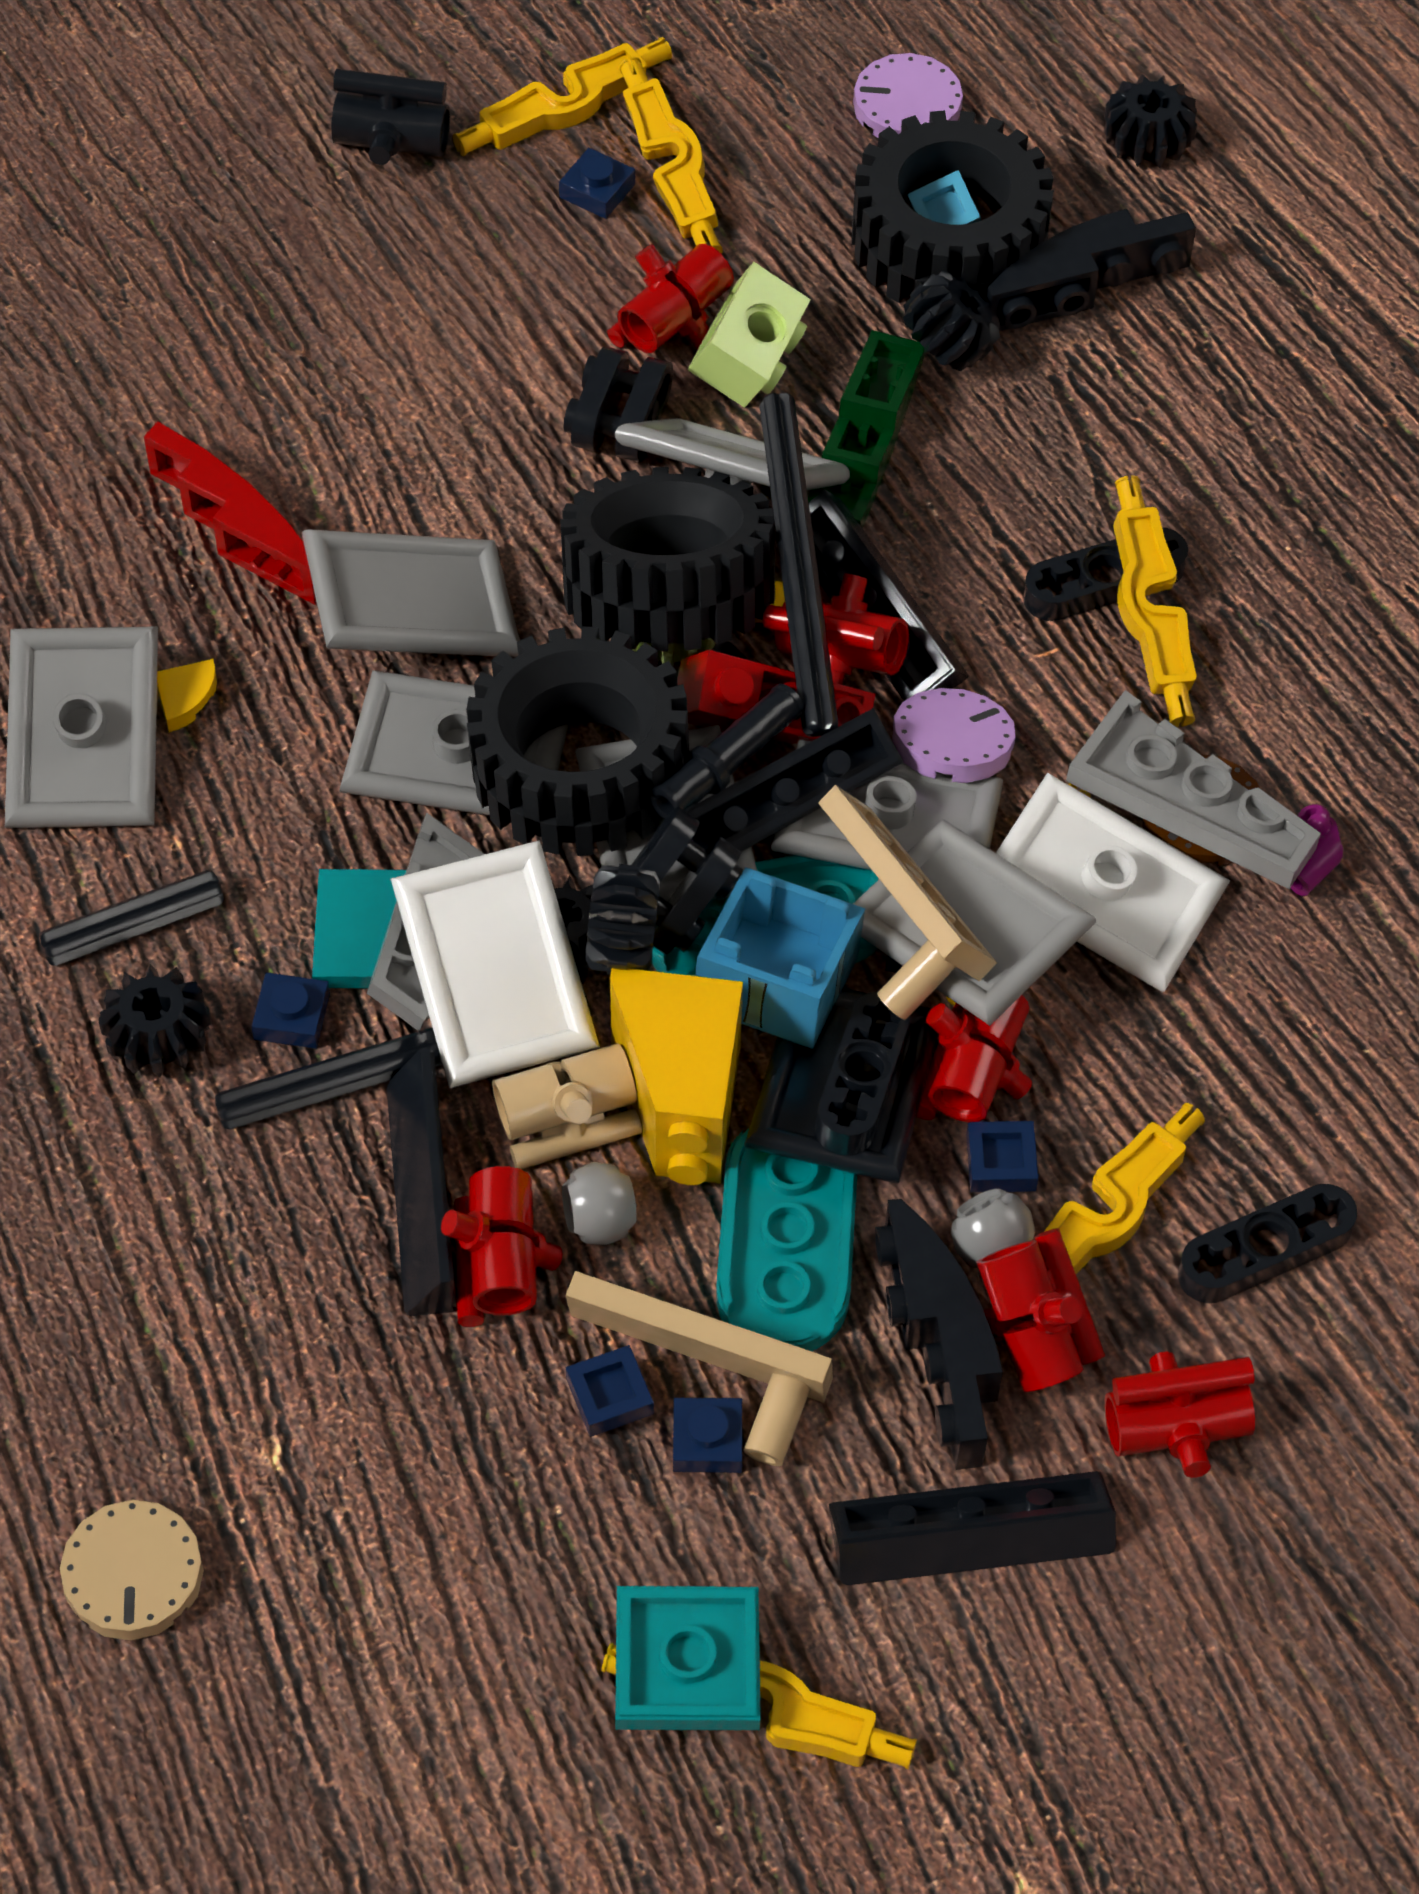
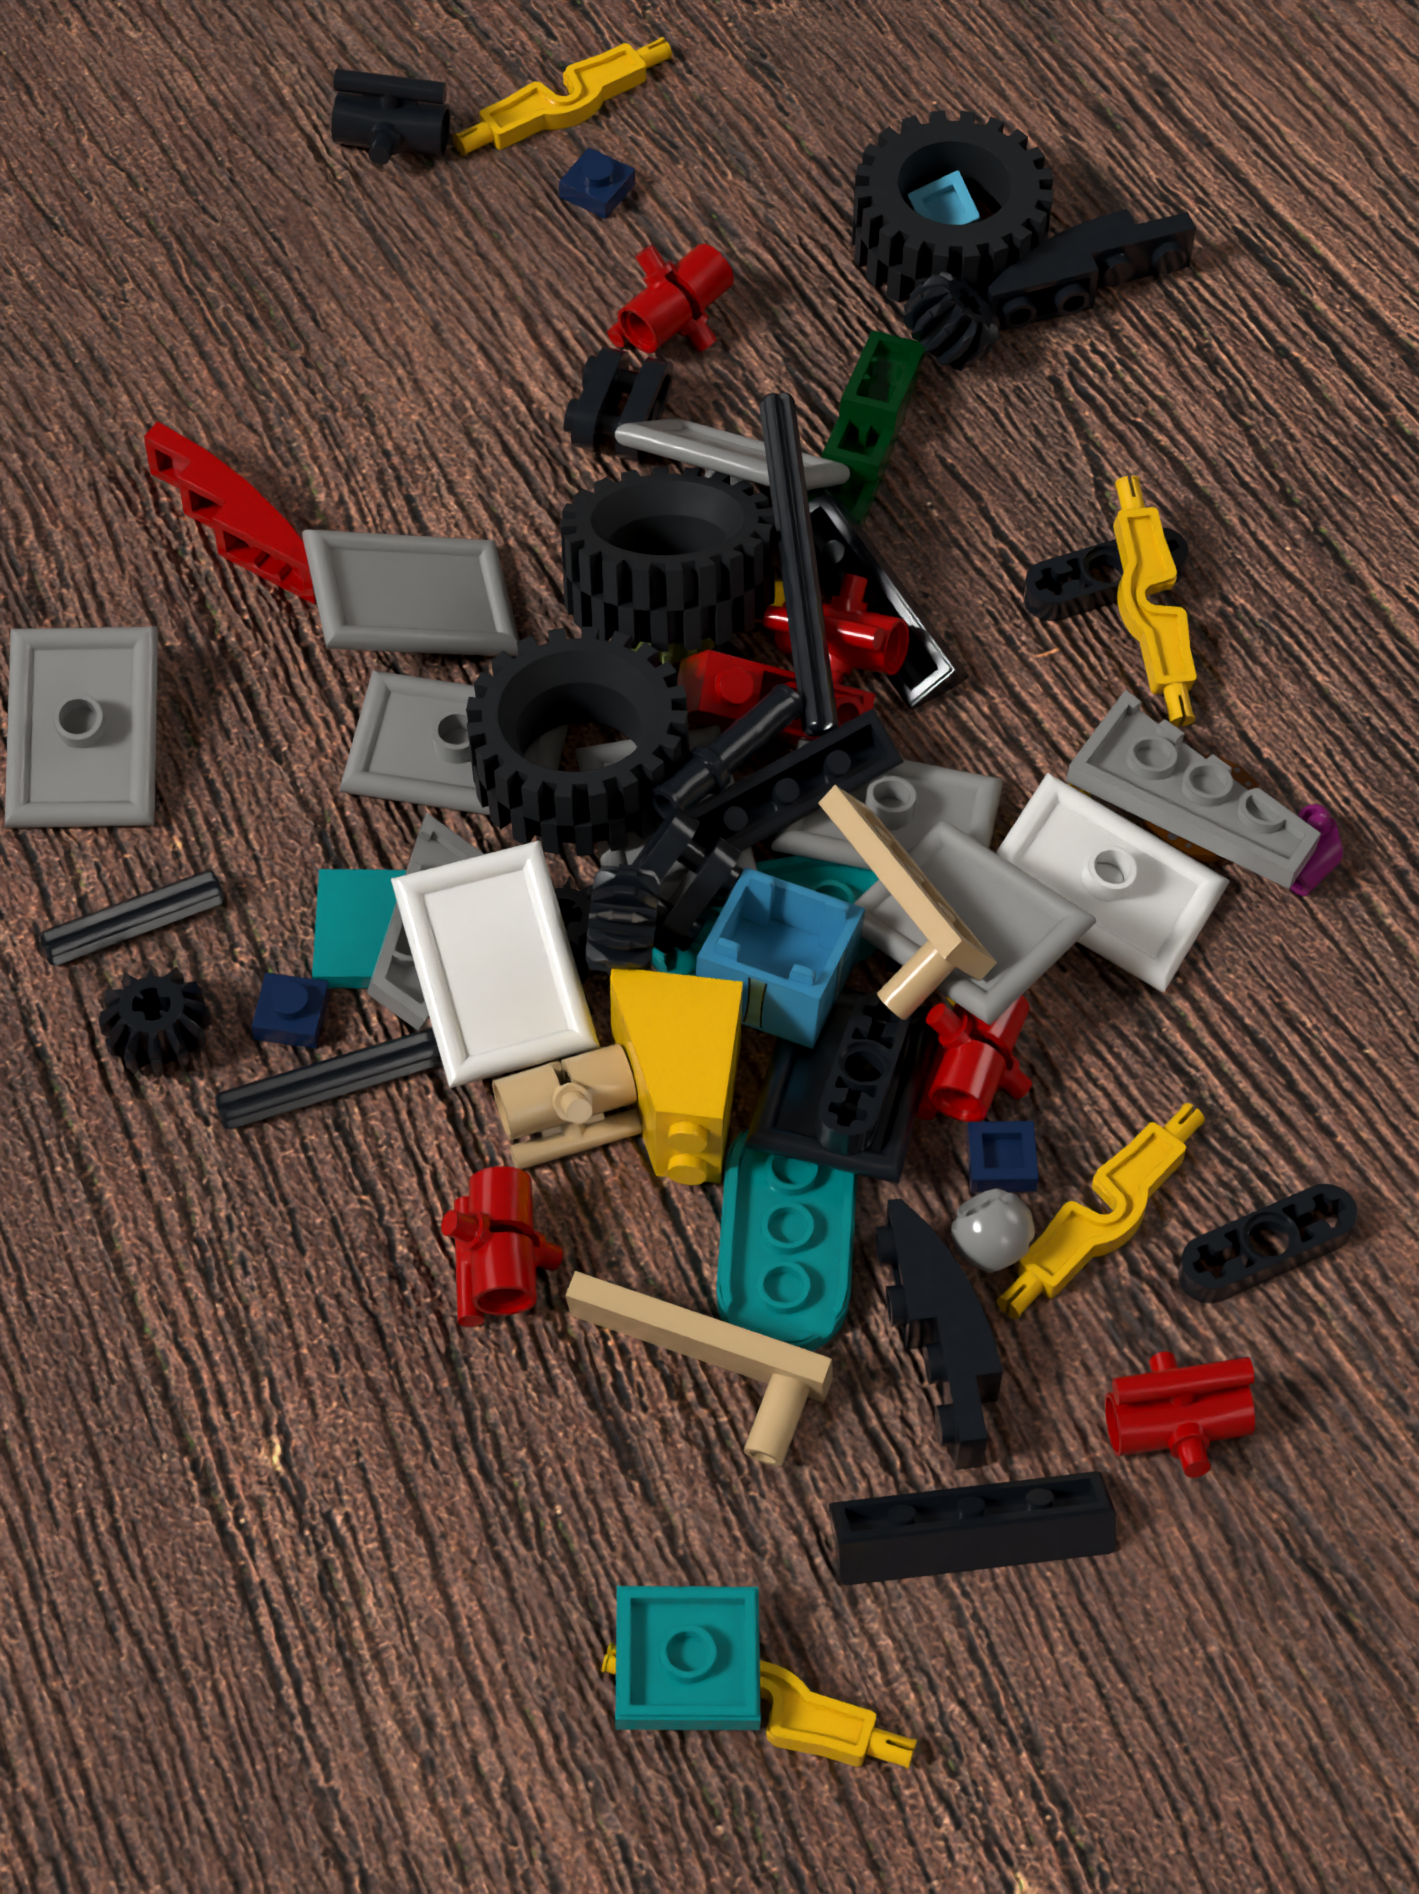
(131, 1569): tan tile -> none
(185, 691): yellow tile -> none
(420, 1188): black slope -> none
(599, 1203): light grey piece -> none
(609, 1390): dark blue plate -> none
(664, 135): yellow piece -> none
(707, 1435): dark blue plate -> none
(750, 335): yellowish green brick -> none
(905, 87): lavender tile -> none
(953, 734): lavender tile -> none
(1040, 1310): red pin -> none
(1150, 120): black gear -> none

